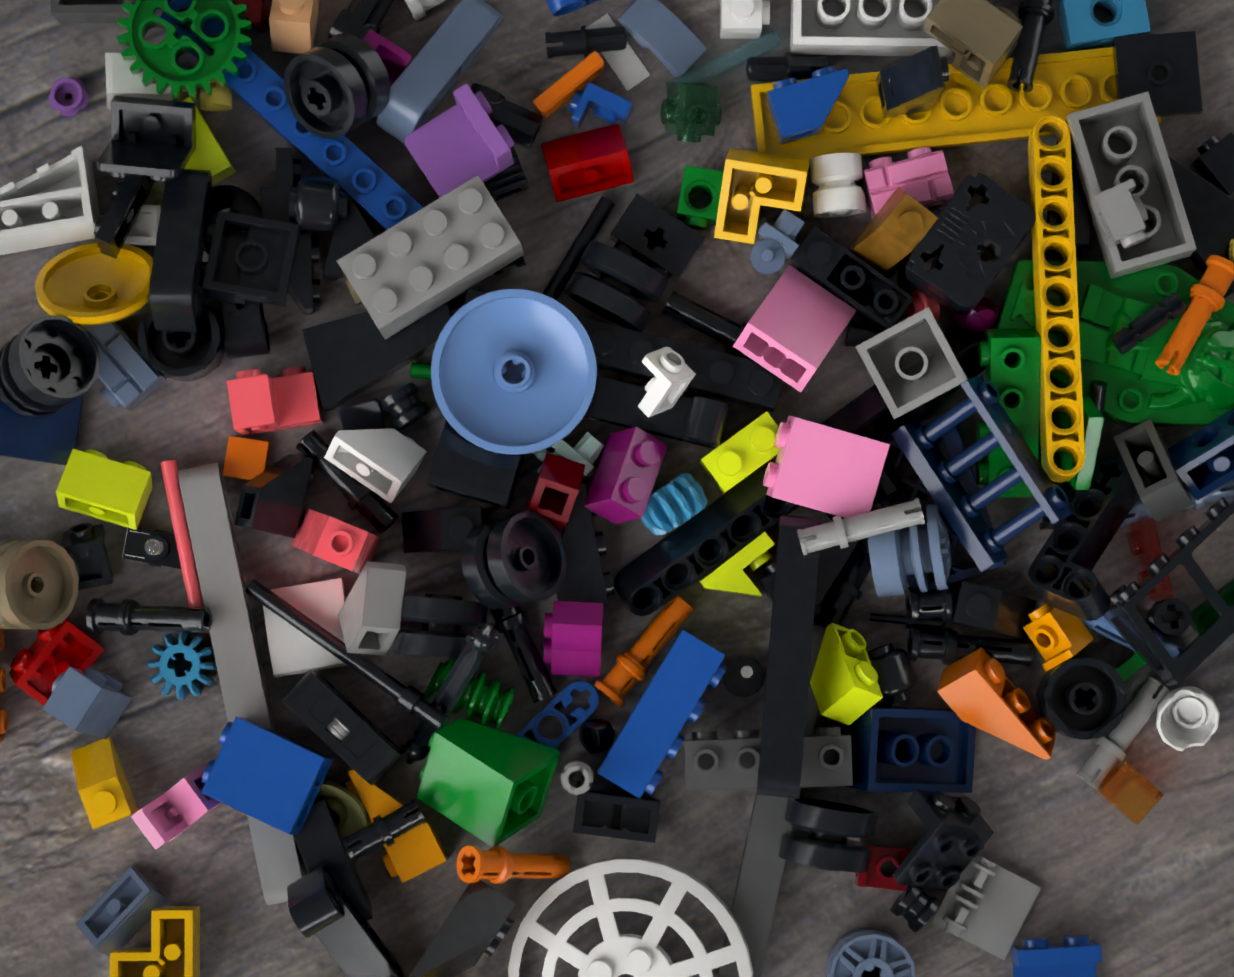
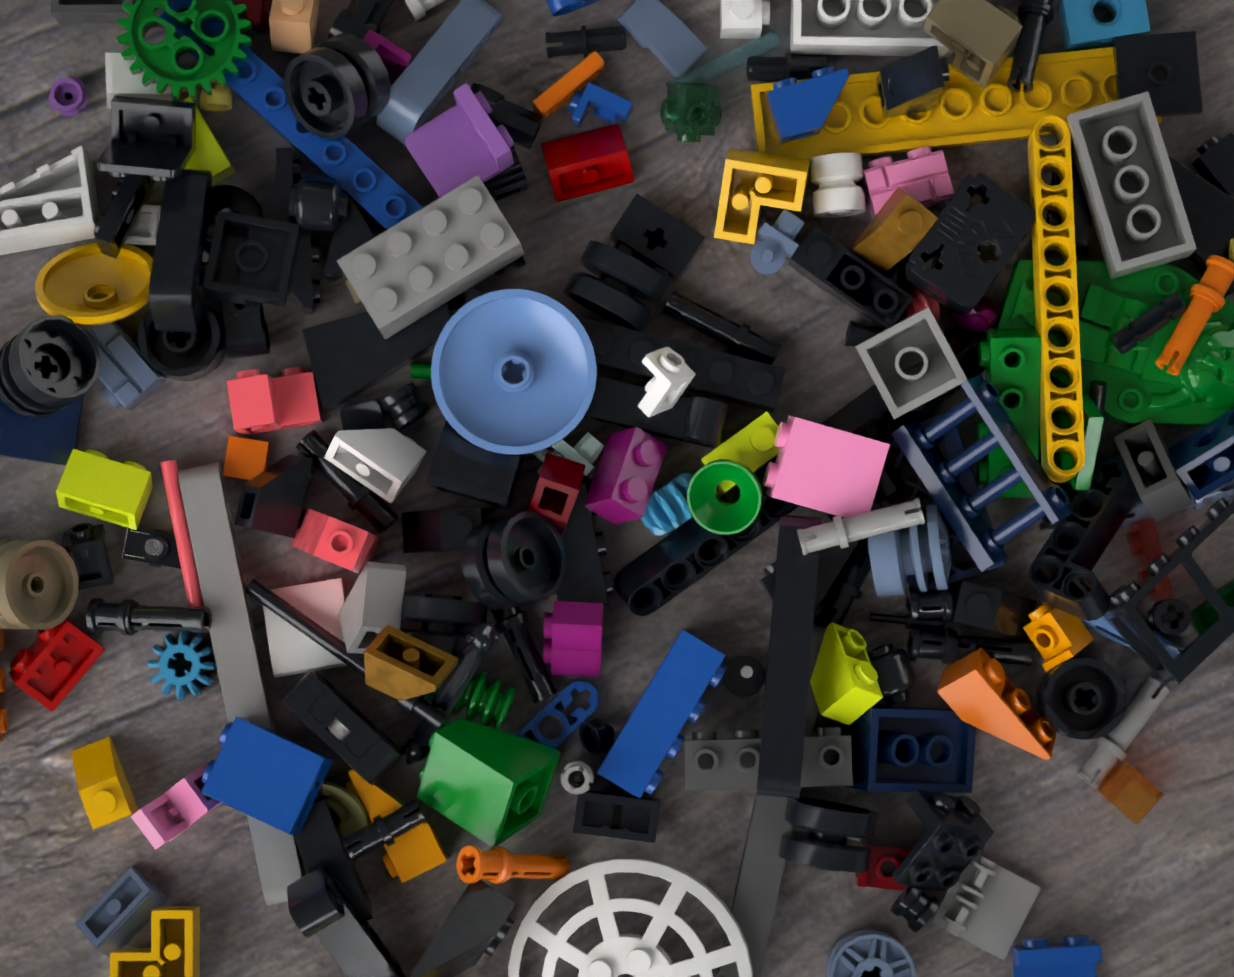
(87, 701): sand blue brick -> none
(405, 665): none -> pearl gold slope
(578, 247): black bar -> none
(623, 62): white sticker -> none
(633, 664): orange pin -> none
(699, 179): green brick -> none
(716, 514): none -> green piece
(731, 576): neon yellow slope -> none
(794, 328): bright pink brick -> none
(1120, 215): light grey brick -> none
(1129, 665): green piece -> none
(1187, 718): white hair -> none

